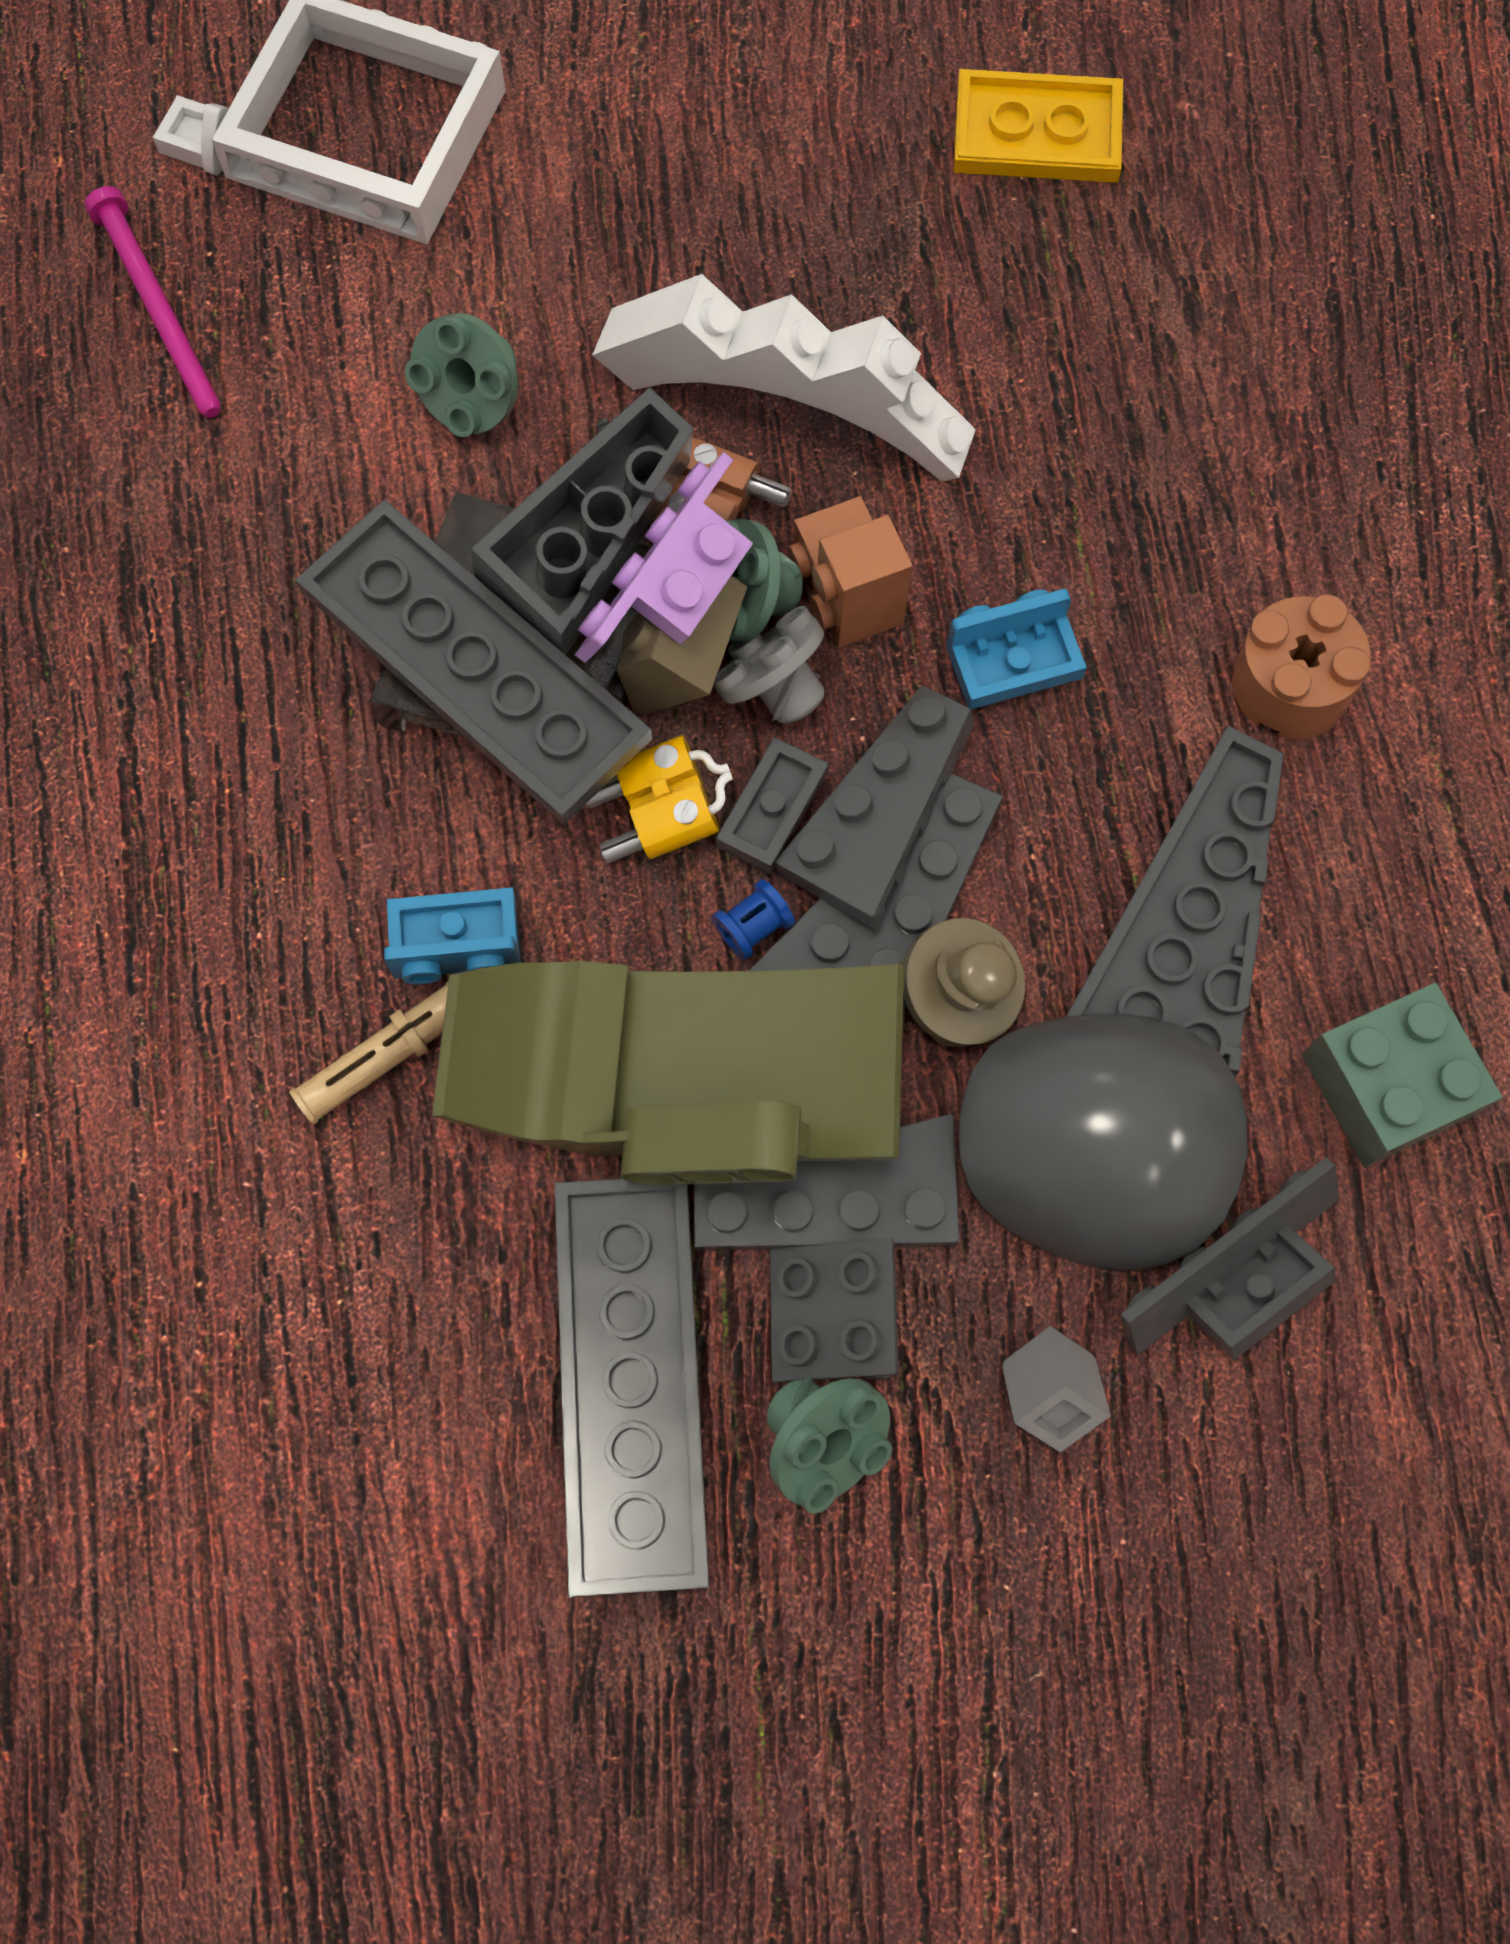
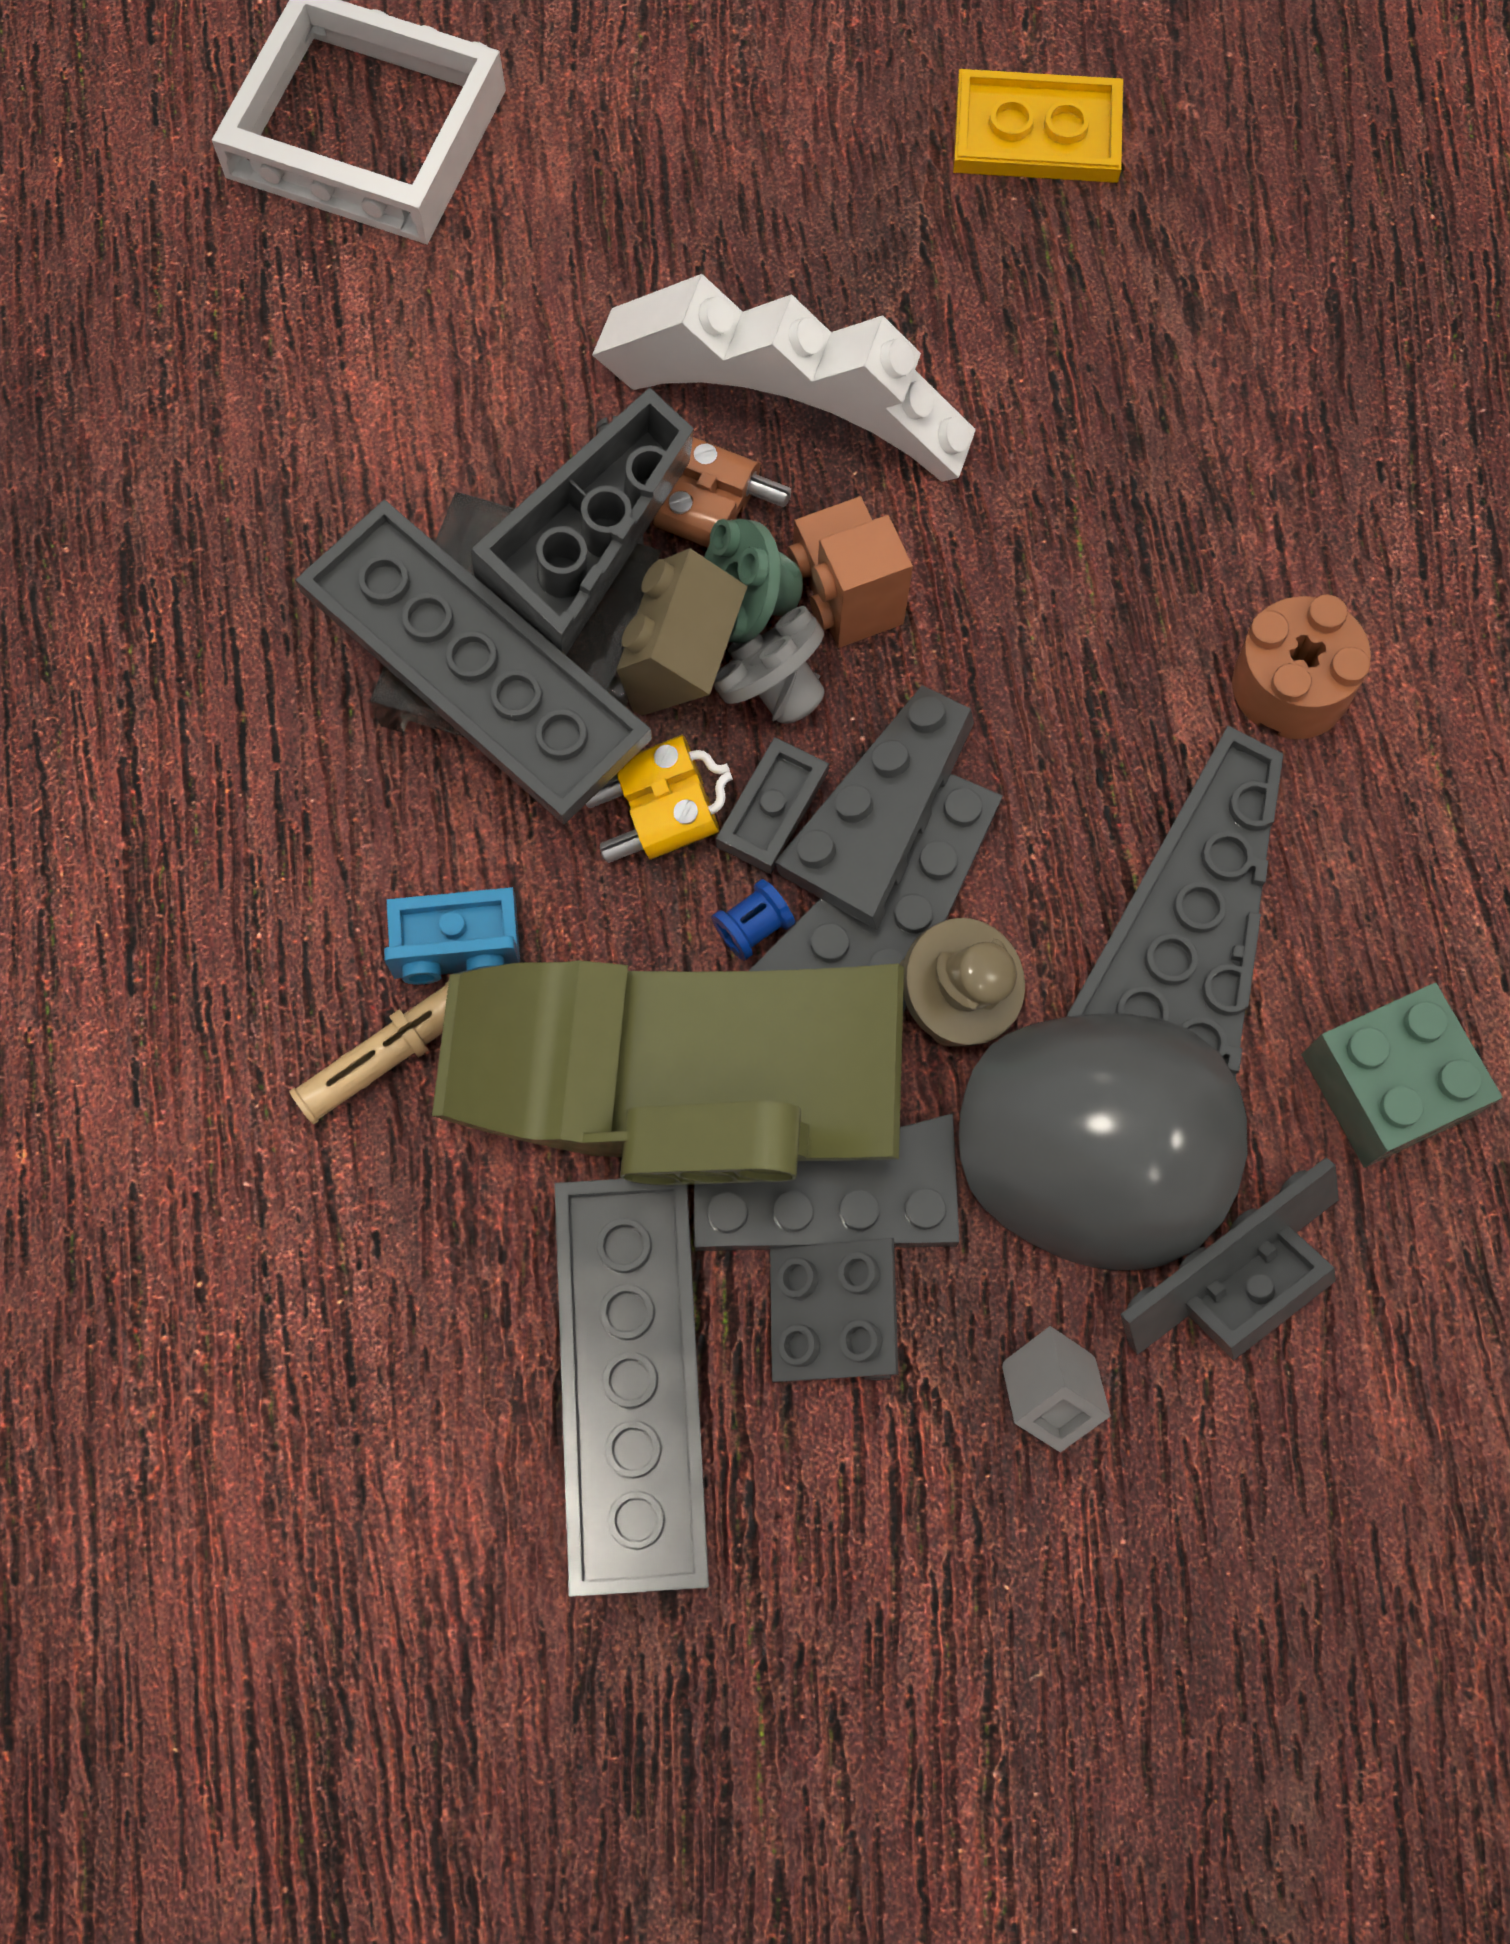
(108, 209): dark pink bar -> none
(189, 131): white tile -> none
(463, 373): sand green plate -> none
(681, 571): lavender bracket -> none
(826, 1439): sand green plate -> none
(1014, 648): dark azure bracket -> none

